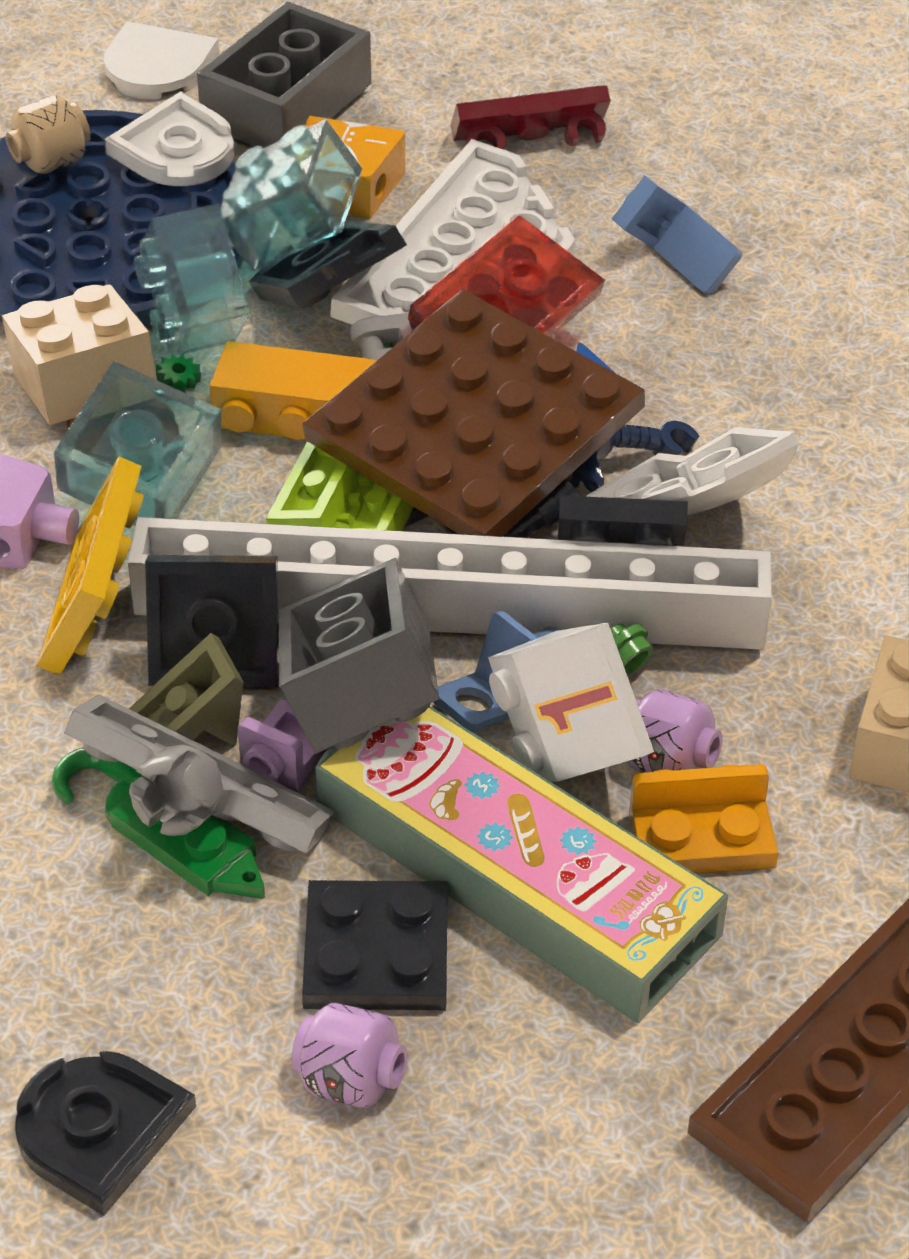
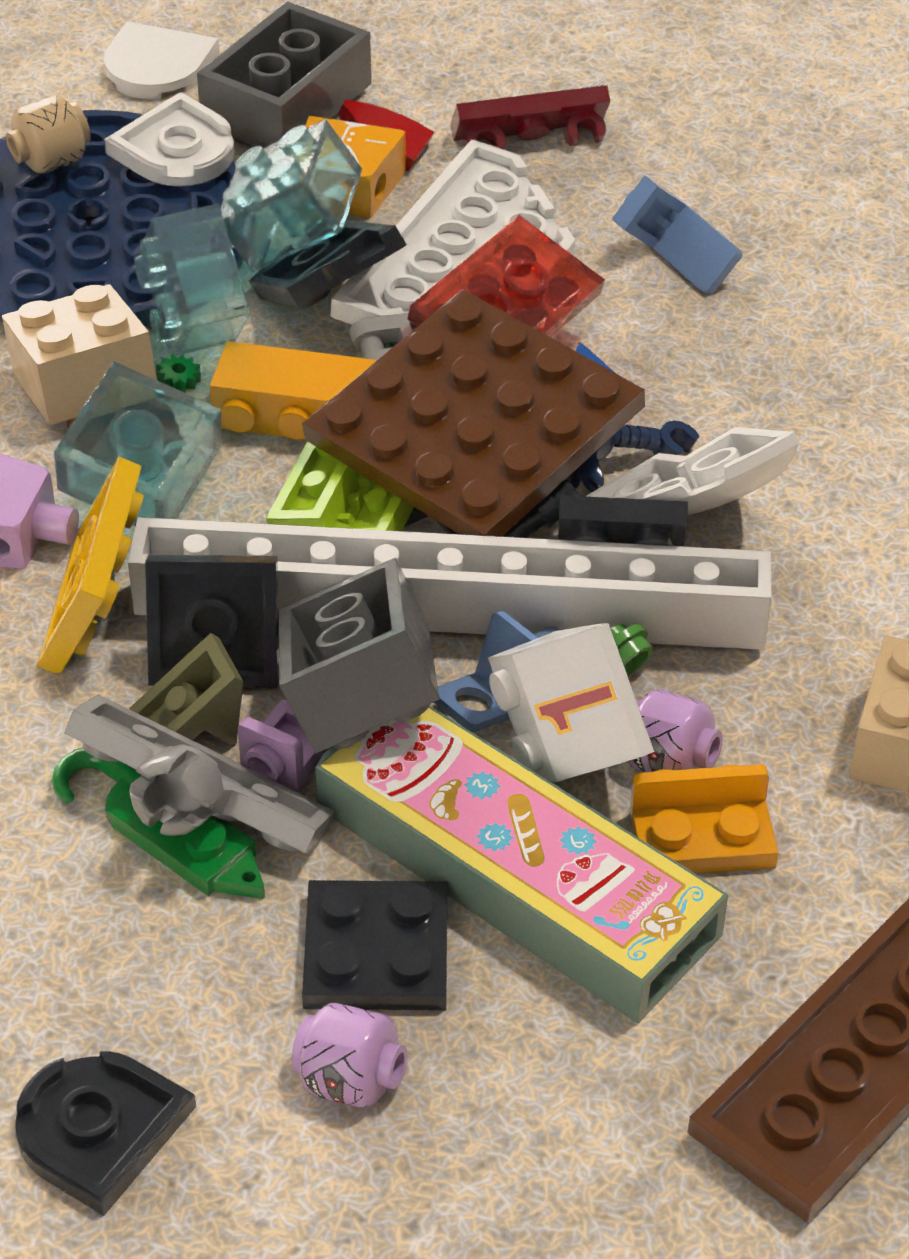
(416, 135): none -> red slope

